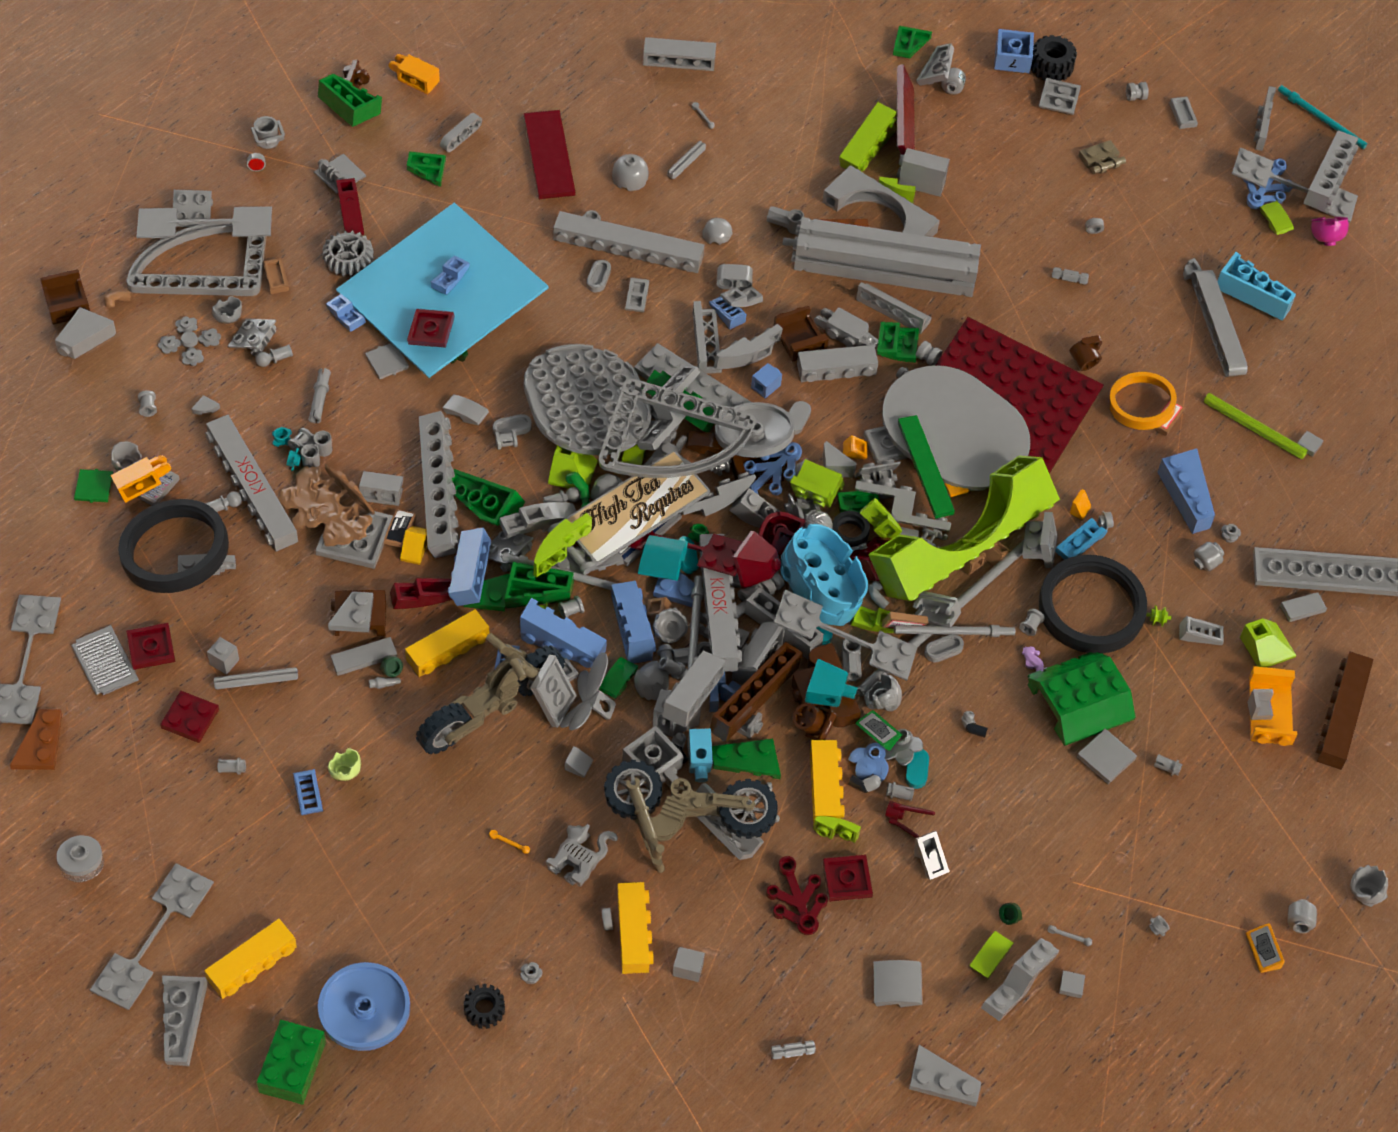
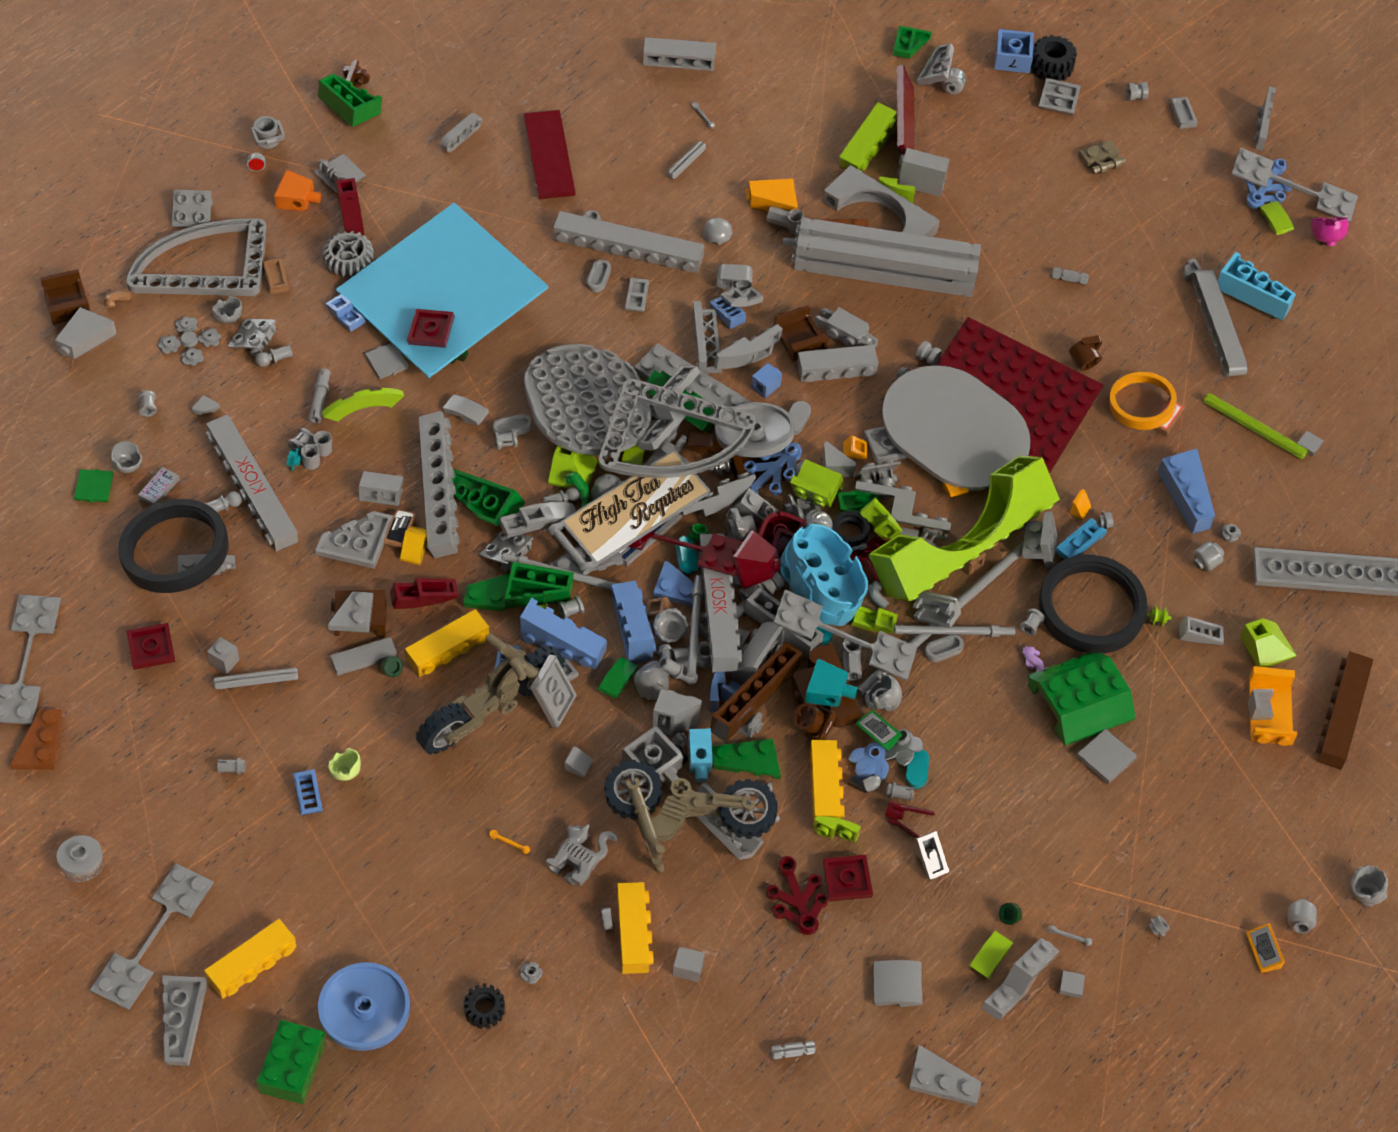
(104, 661): light grey window -> none
(140, 477): light orange hinge -> none
(163, 222): light grey hinge -> none
(189, 716): dark red plate -> none
(278, 434): teal plate -> none
(296, 192): none -> orange torso
(323, 506): medium nougat plant -> none
(362, 399): none -> lime tile
(381, 682): light grey piece -> none
(415, 72): light orange hinge -> none
(427, 166): green wing -> none
(452, 273): medium blue slope -> none
(469, 567): medium blue brick -> none
(555, 544): lime slope -> none
(588, 689): light grey piece -> none
(630, 172): light grey cylinder -> none
(662, 557): teal slope -> none
(693, 688): light grey brick -> none
(739, 526): none -> light grey piece
(768, 193): none -> light orange slope
(892, 307): light grey fence -> none
(896, 618): medium nougat tile -> none
(898, 342): green slope -> none
(926, 466): green tile -> none
(971, 726): arm -> none
(1094, 225): light grey tile -> none
(1168, 765): light grey pin -> none
(1295, 98): teal bar -> none
(1303, 607): light grey tile -> none
(1332, 171): light grey brick -> none

